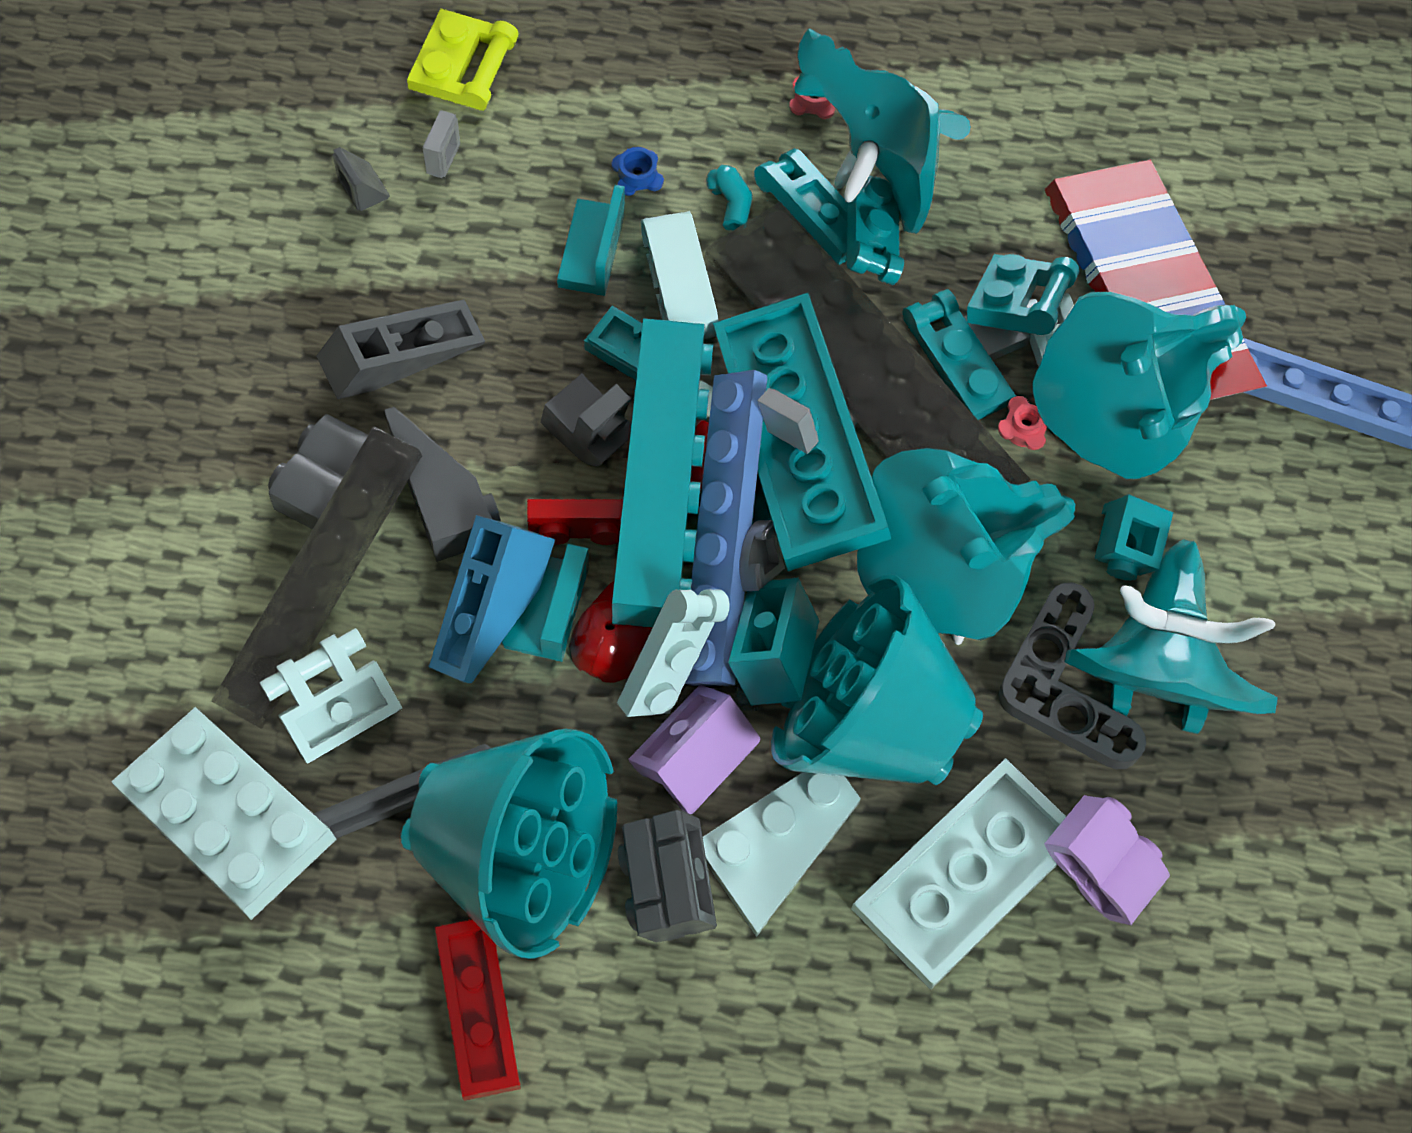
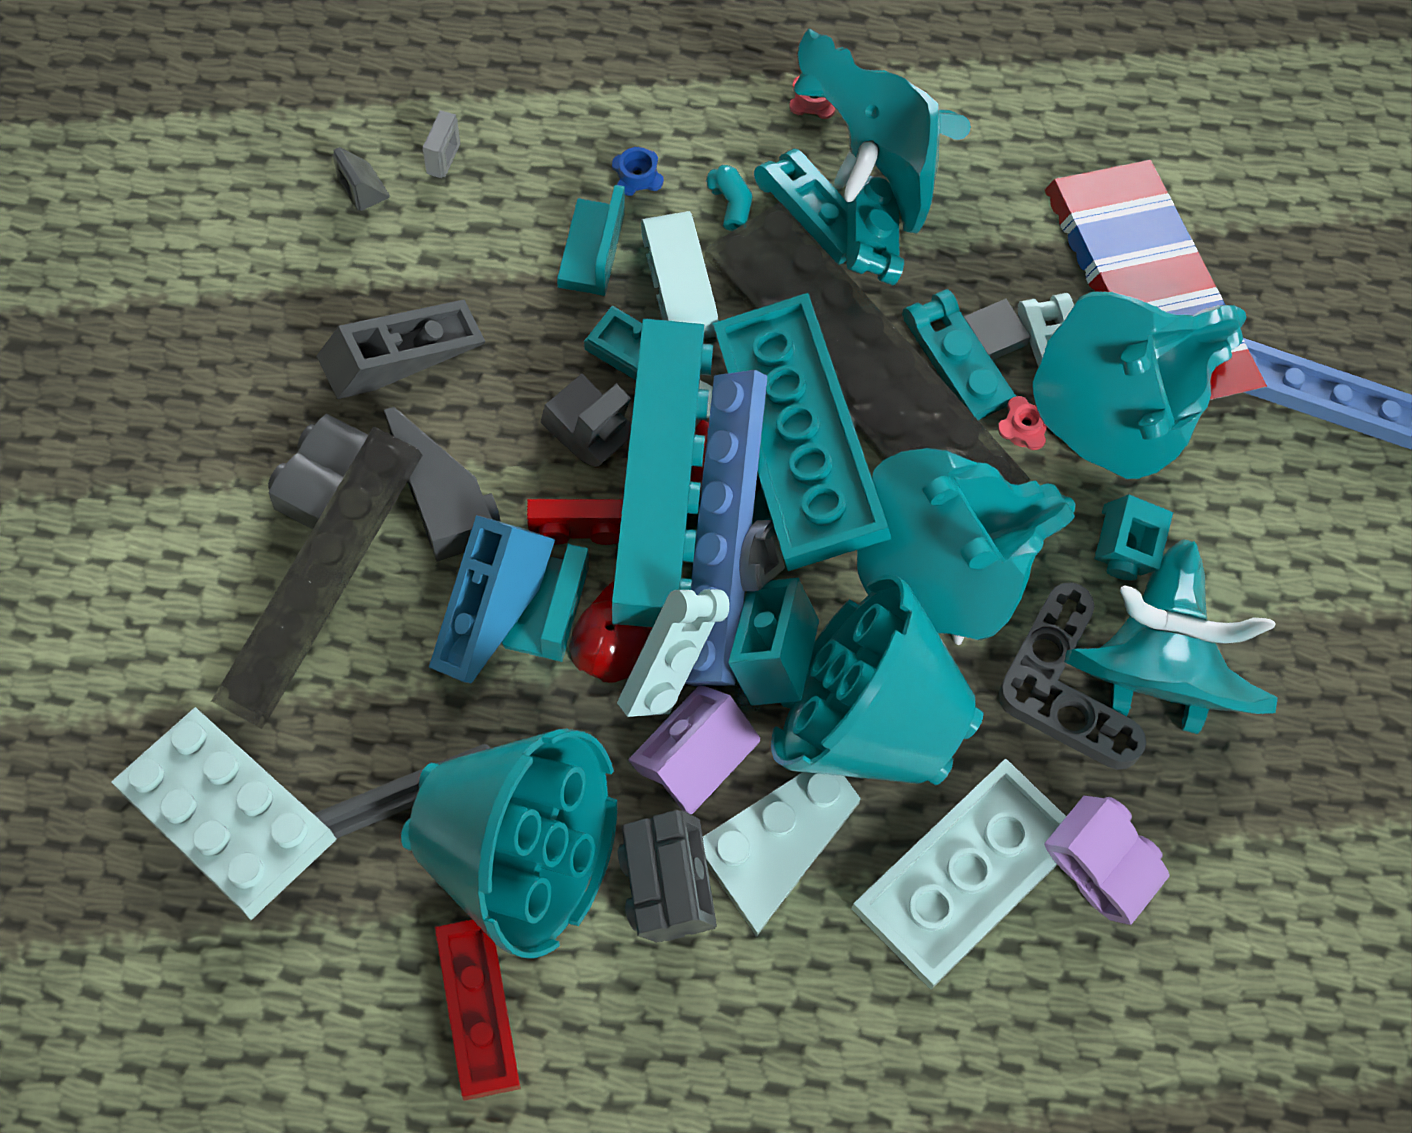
(339, 710): light aqua plate -> none
(449, 53): neon yellow plate -> none
(788, 420): light grey tile -> none
(1008, 287): teal plate -> none

